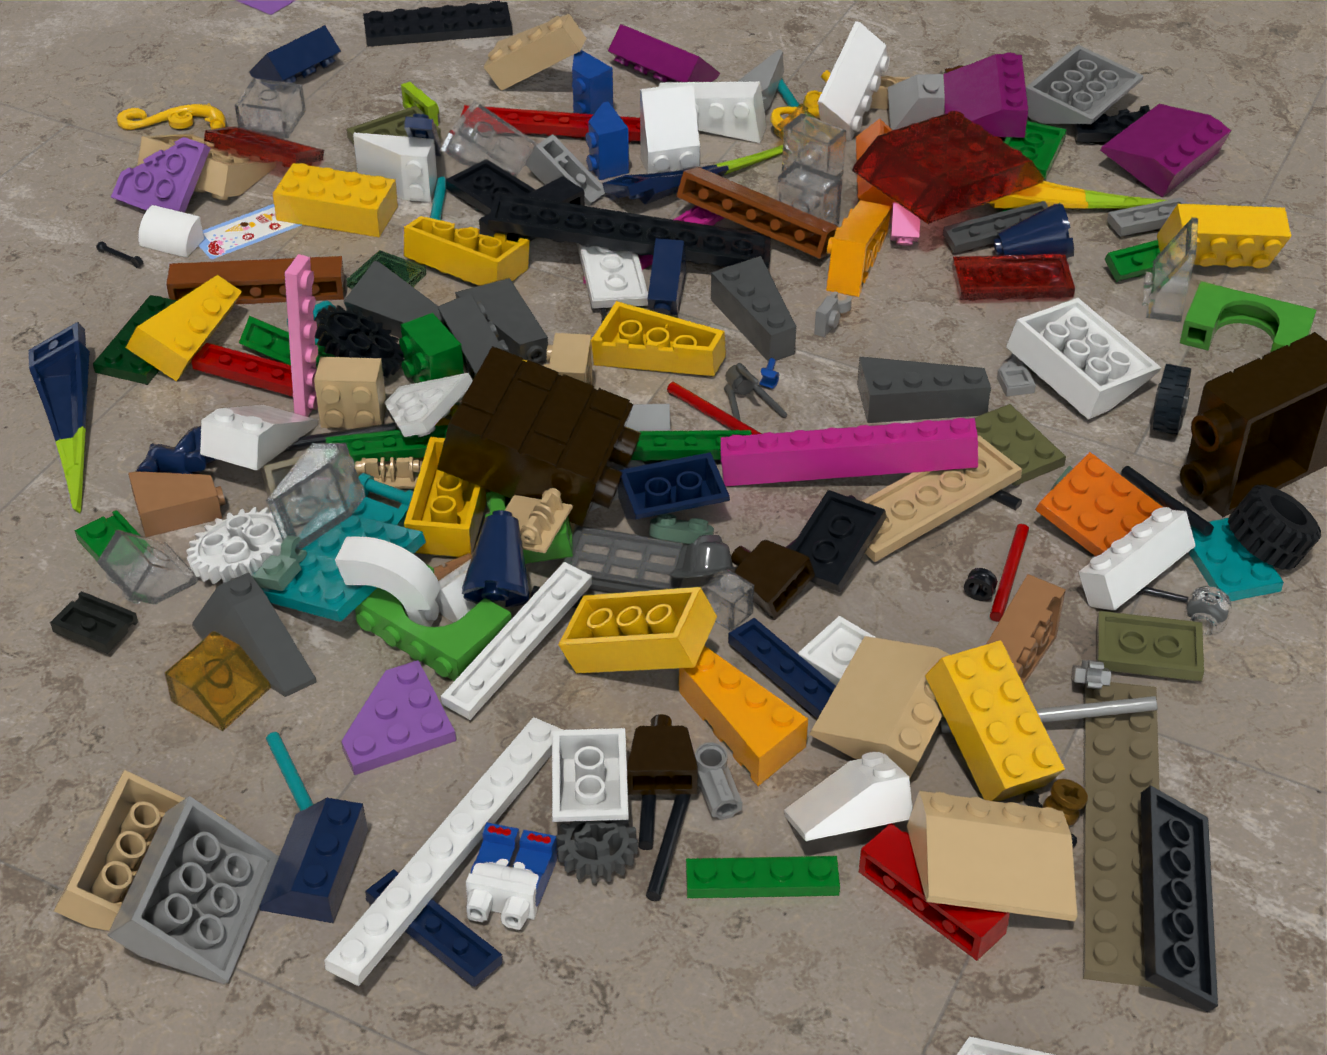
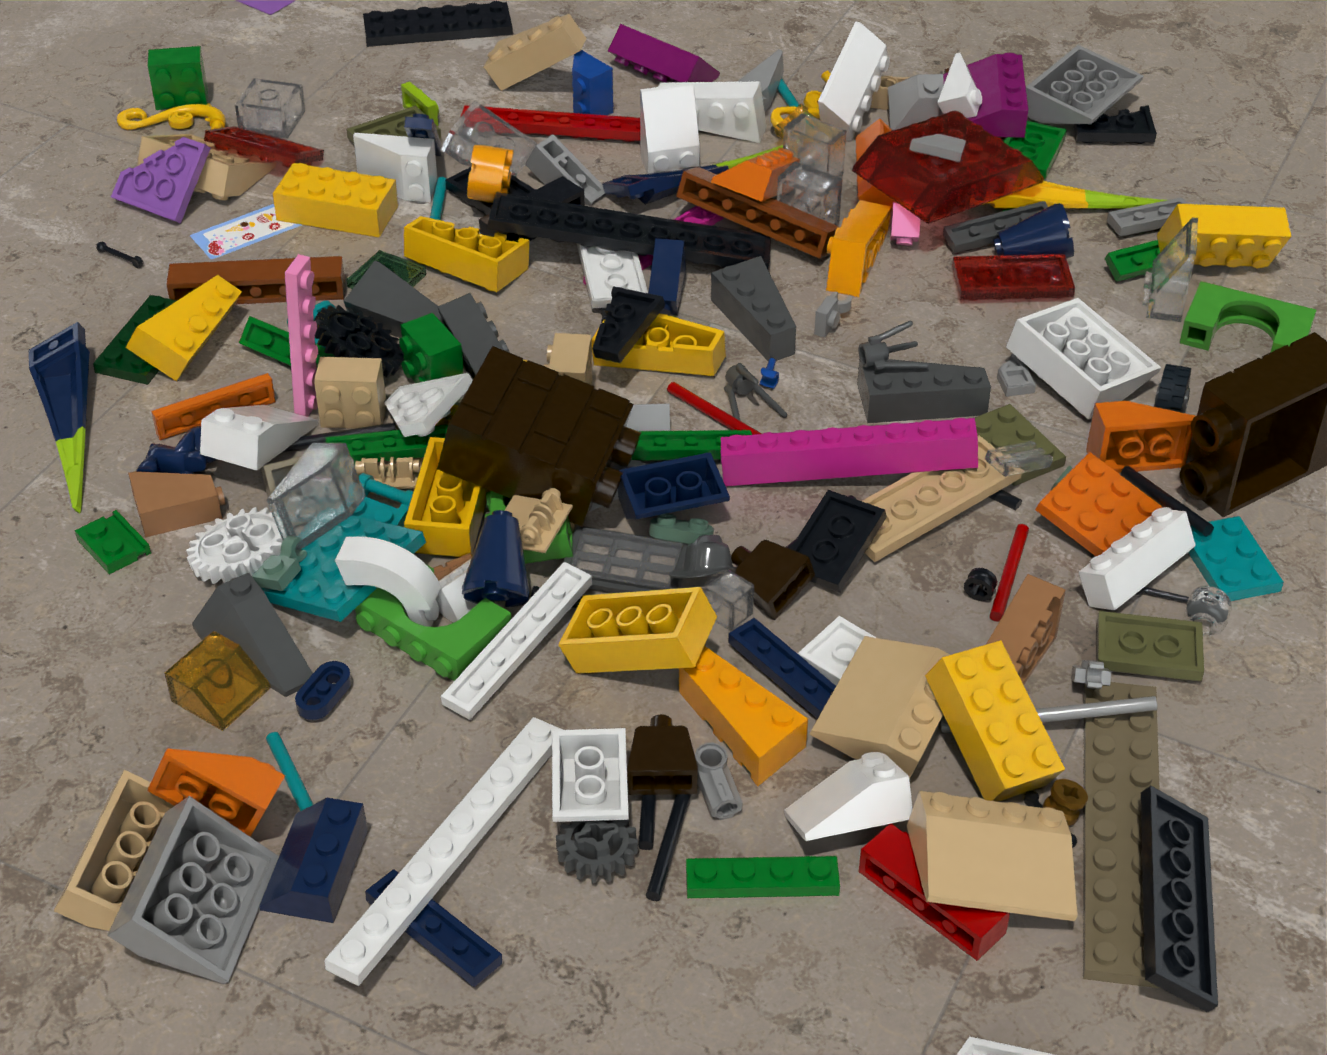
(94, 622): pearl dark grey plate -> none
(145, 568): clear slope -> none
(170, 231): white brick -> none
(177, 77): none -> green brick
(188, 413): none -> orange tile
(226, 784): none -> orange slope
(244, 368): red plate -> none
(298, 57): dark blue slope -> none
(318, 693): none -> dark blue plate
(397, 721): medium lavender plate -> none
(489, 172): none -> light orange brick
(510, 874): hips -> none
(512, 319): dark grey slope -> none
(607, 143): blue slope -> none
(625, 322): none -> black wing
(757, 176): none -> orange slope
(876, 352): none -> dark grey plant
(939, 146): none -> light grey tile
(960, 90): none -> white slope
(1018, 458): none -> clear tile
(1139, 436): none -> orange slope
(1167, 146): magenta slope -> none
(1274, 527): black tyre -> none

